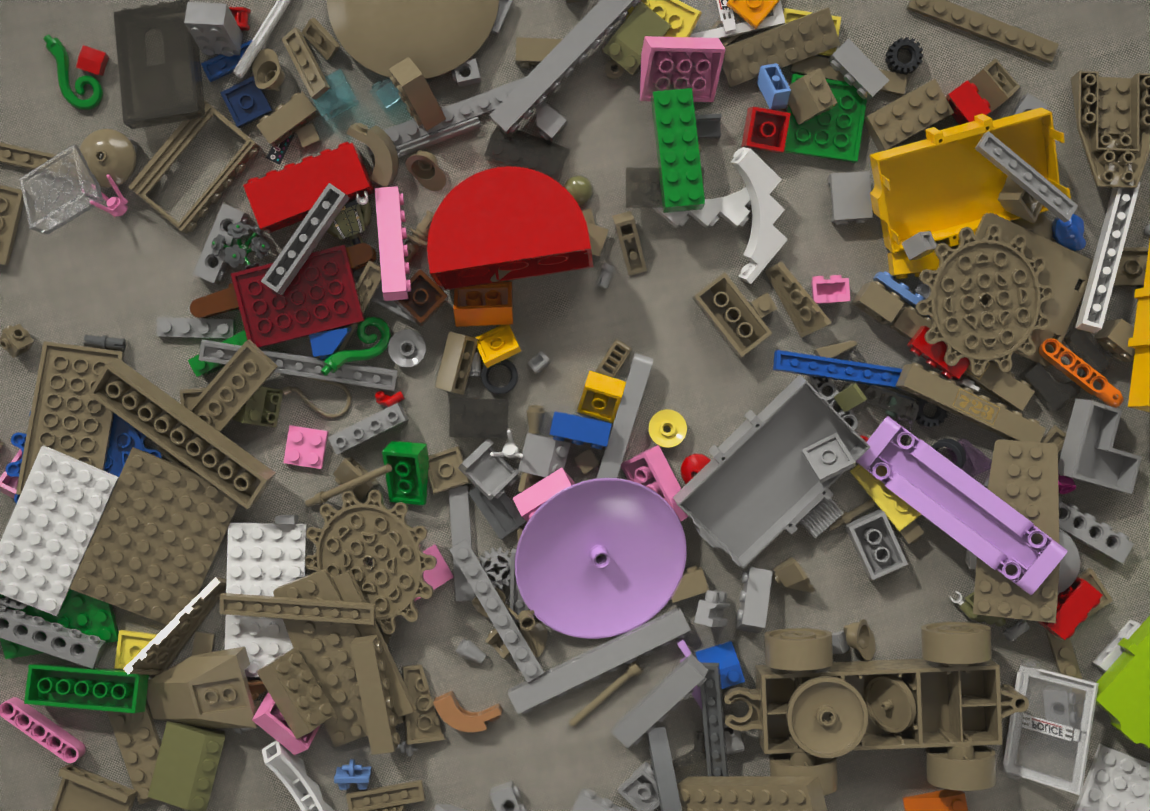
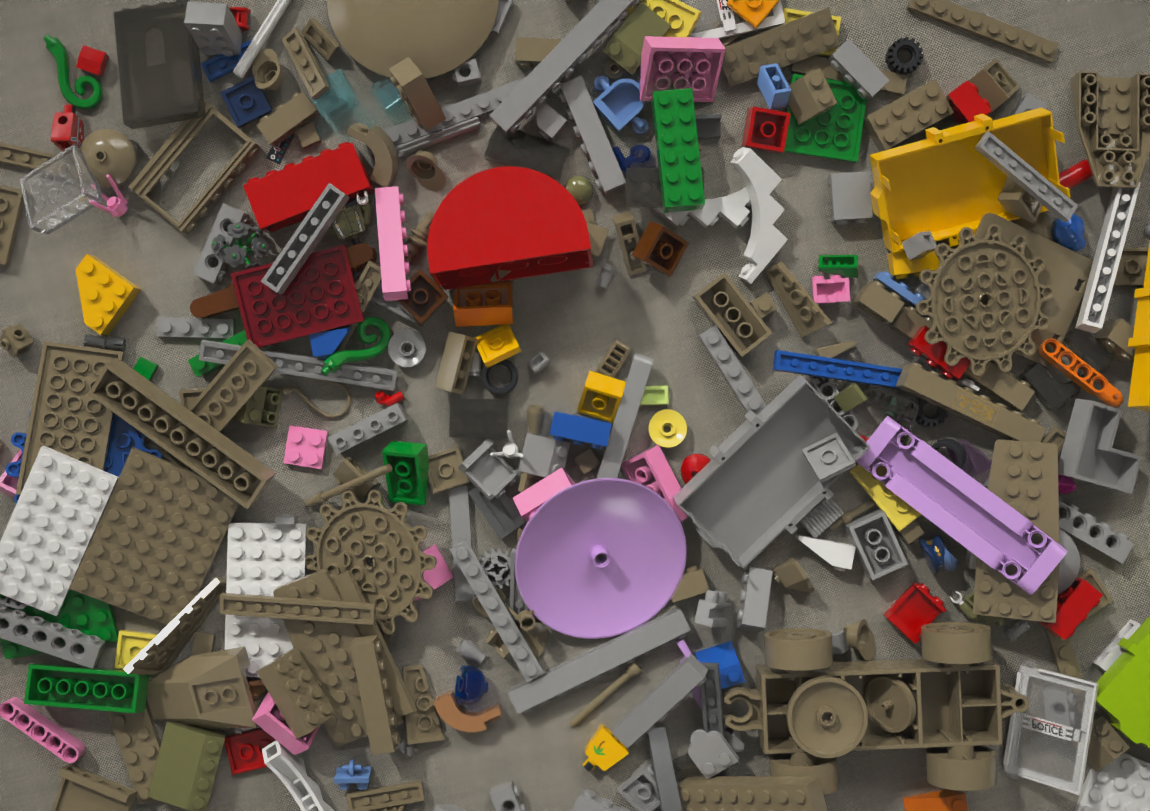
(67, 128): none -> red torso
(103, 294): none -> yellow brick
(145, 368): none -> green tile
(246, 750): none -> red tile
(470, 685): none -> clear blue cylinder
(592, 134): none -> light grey brick
(604, 750): none -> yellow torso
(620, 104): none -> medium blue piece
(633, 158): none -> clear blue piece
(655, 395): none -> yellowish green tile
(660, 248): none -> reddish brown brick
(711, 752): none -> light grey plate
(732, 370): none -> light grey brick
(835, 553): none -> white slope
(845, 265): none -> green slope
(914, 610): none -> red panel
(937, 555): none -> dark blue piece
(1075, 174): none -> red pin
(1104, 744): none -> dark tan slope

